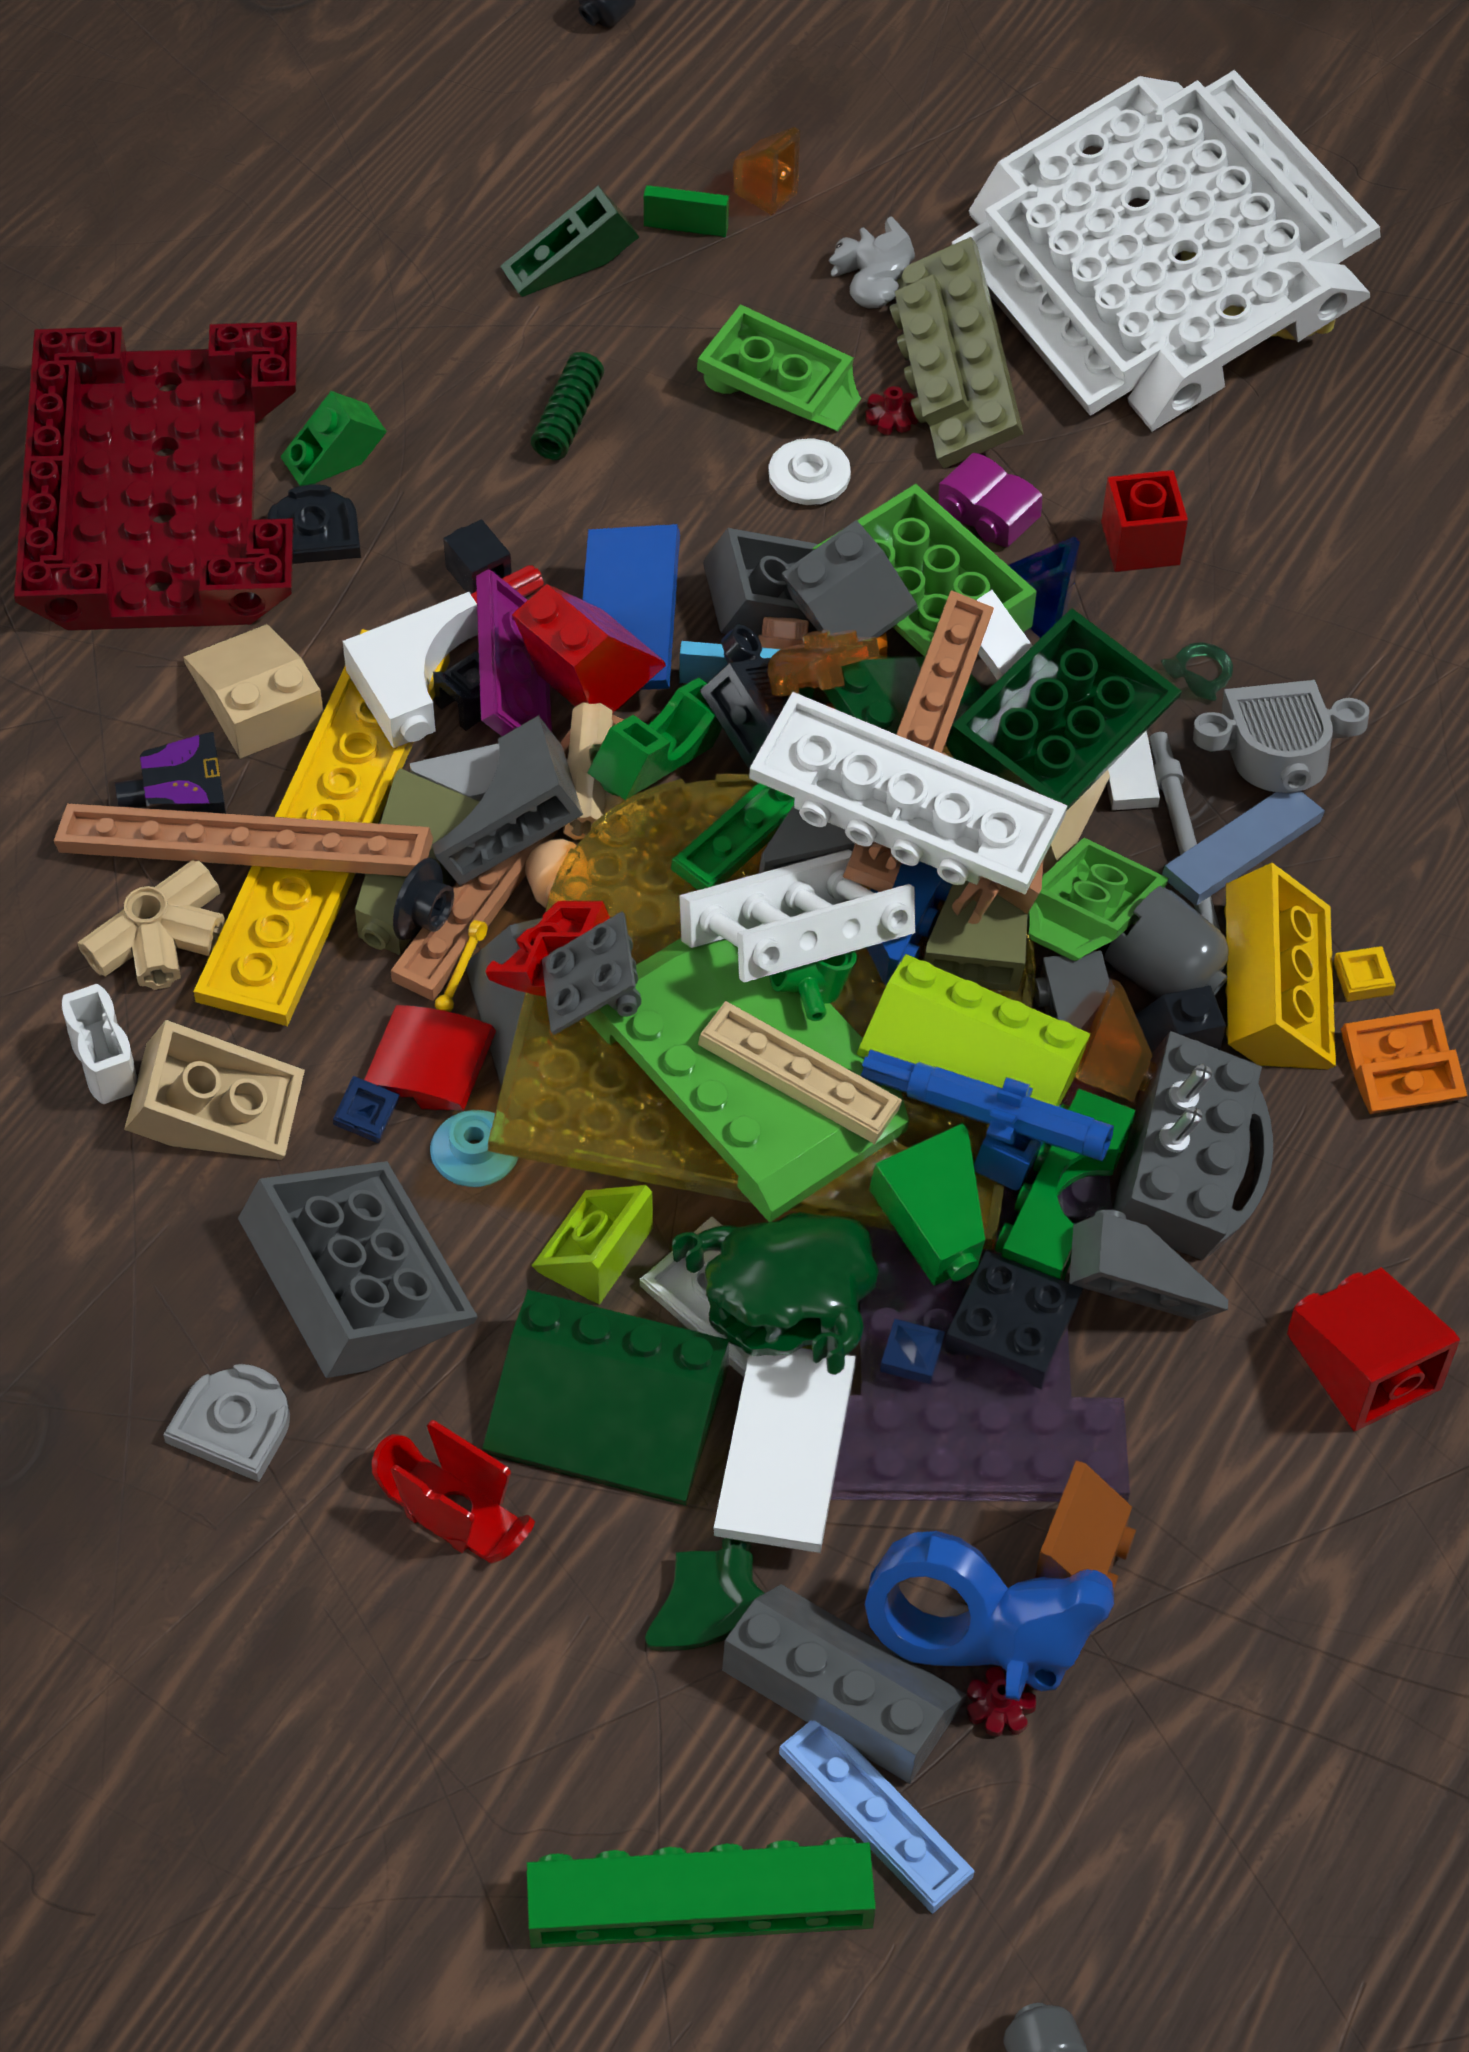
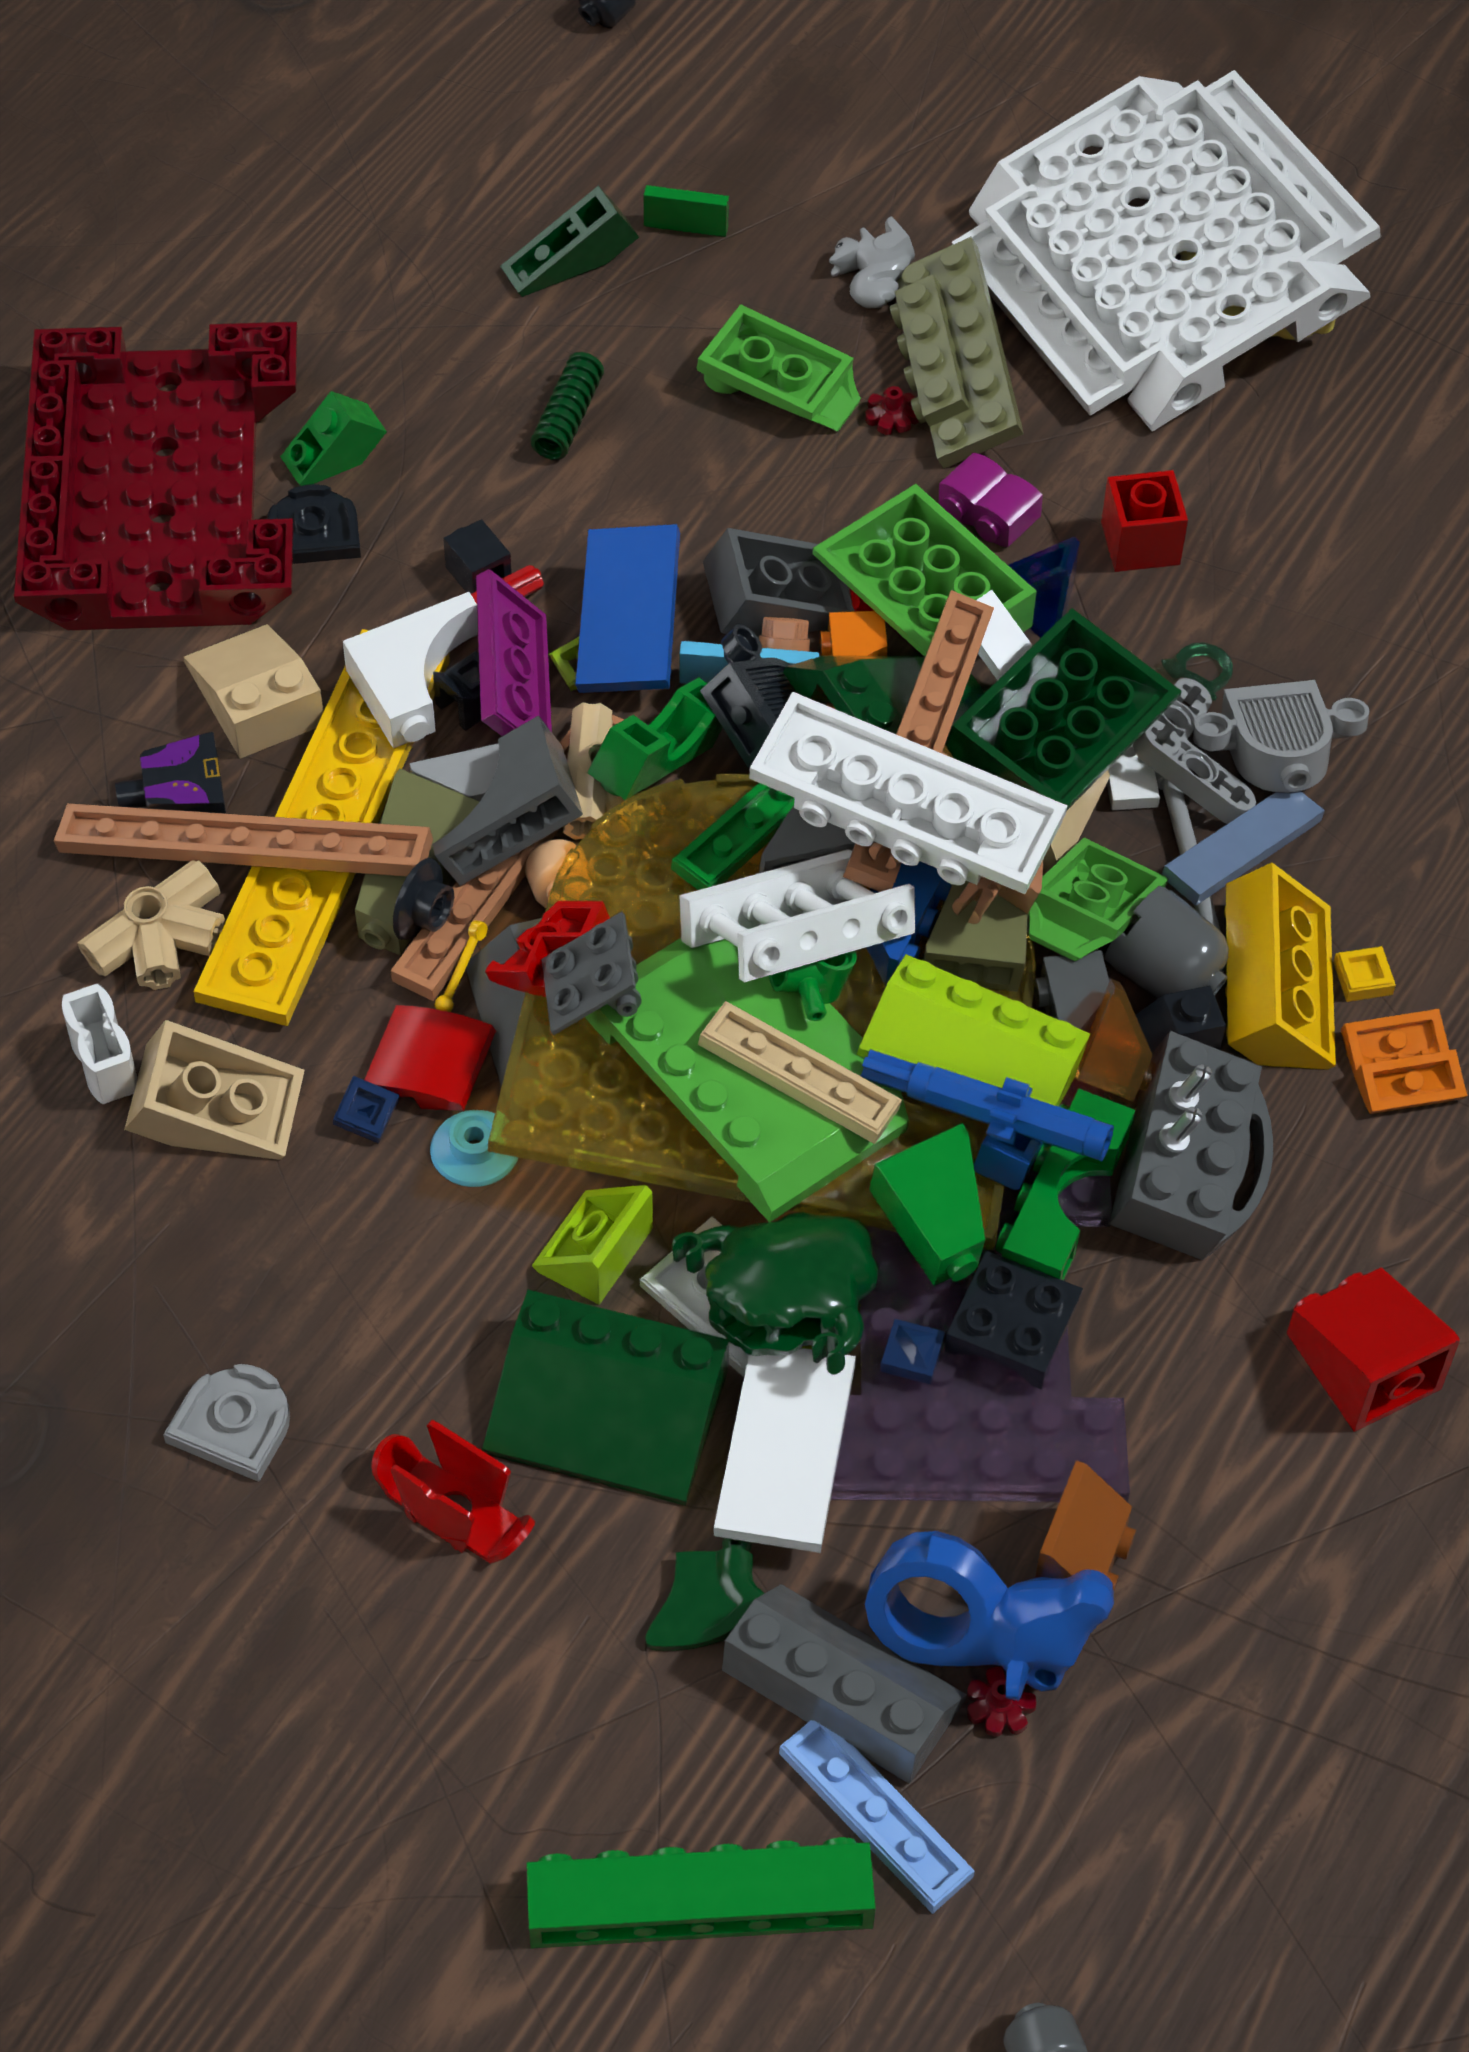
(354, 1265): dark grey slope -> none
(583, 649): red slope -> none
(769, 171): clear orange slope -> none
(809, 471): white wheel -> none
(818, 661): clear orange slope -> none
(849, 585): dark grey slope -> none
(1139, 1267): dark grey slope -> none
(1216, 788): none -> light grey beam

